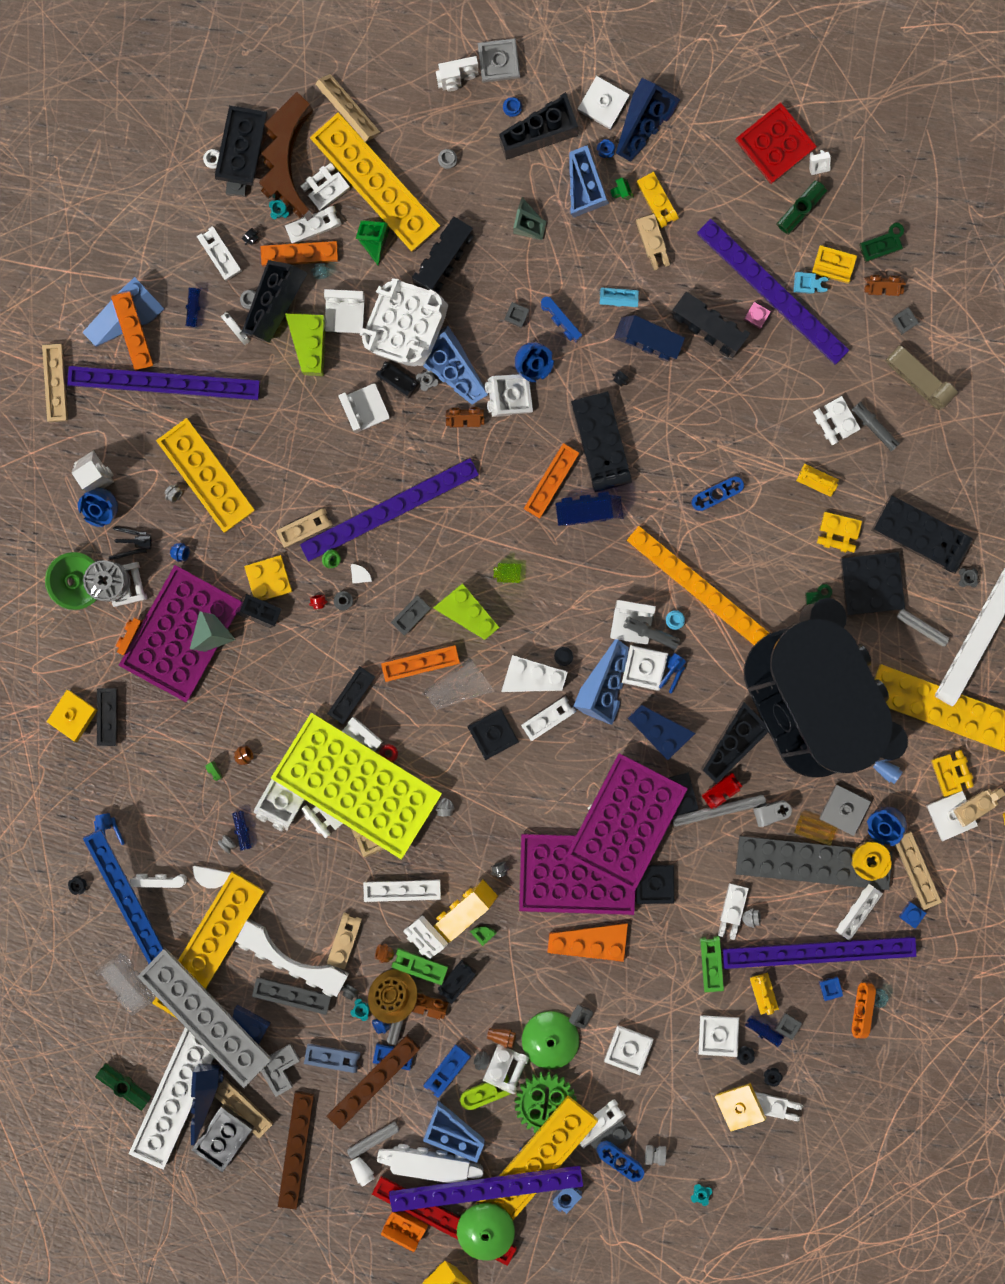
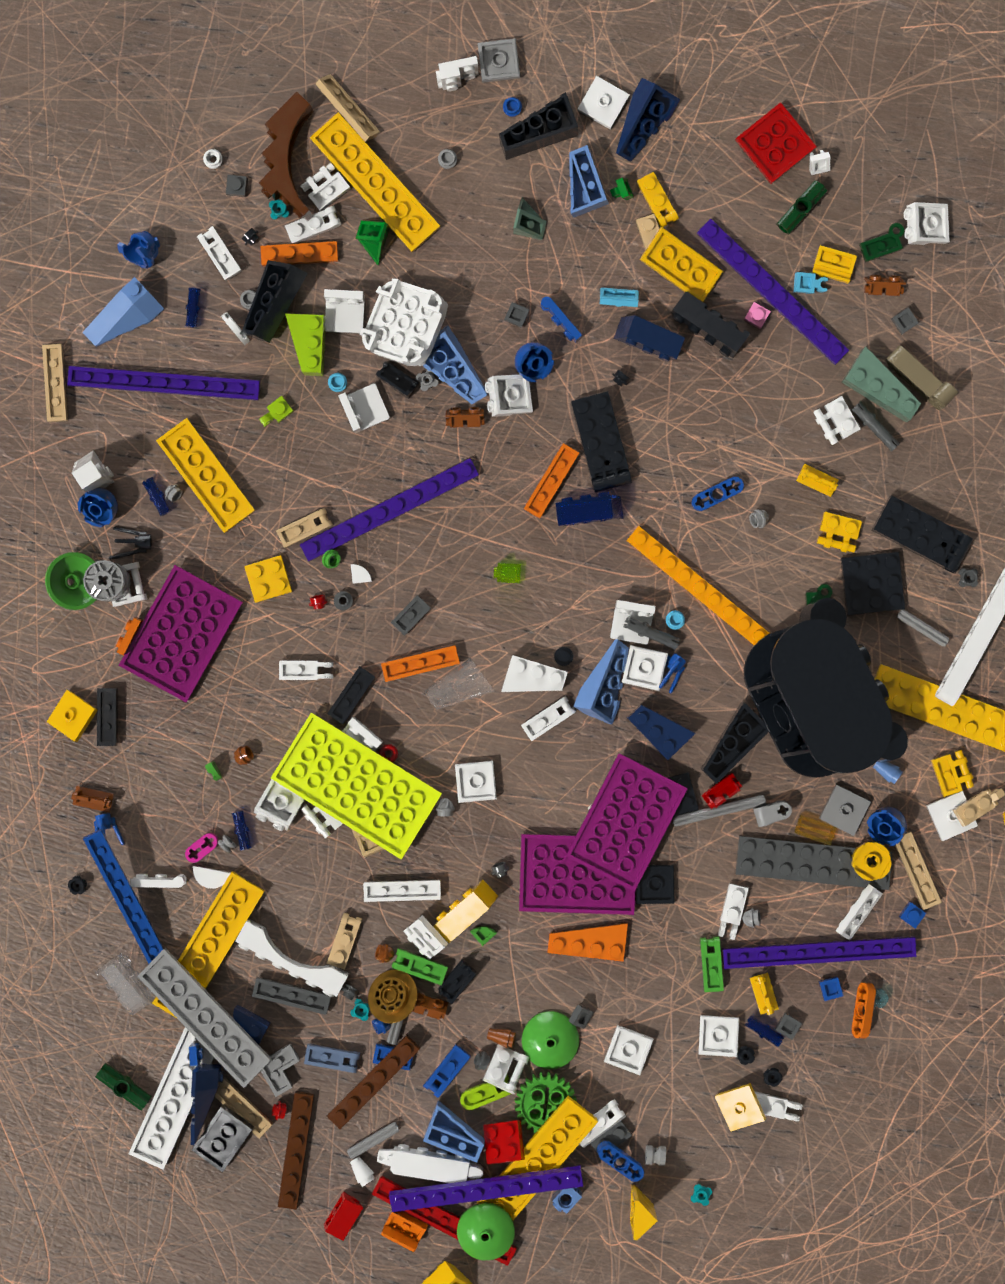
(92, 799): none -> dark orange hinge
(132, 330): orange plate -> none
(141, 249): none -> blue helmet
(156, 496): none -> clear blue pin
(180, 552): blue plate -> none
(195, 1054): none -> blue plate
(204, 851): none -> dark pink beam
(209, 633): sand green slope -> none
(241, 145): black plate -> none
(258, 611): black hinge -> none
(277, 410): none -> lime plate
(279, 1110): none -> red plate
(303, 670): none -> white hinge
(320, 271): clear light blue plate -> none
(337, 382): none -> medium azure plate
(343, 1216): none -> red hinge
(444, 255): black wedge -> none
(467, 612): lime wedge -> none
(475, 781): none -> white plate
(493, 734): black tile -> none
(503, 1142): none -> red plate
(606, 144): blue plate -> none
(641, 1213): none -> yellow slope
(681, 264): none -> yellow tile
(759, 518): none -> light grey plate
(880, 386): none -> sand green wedge
(927, 223): none -> white plate

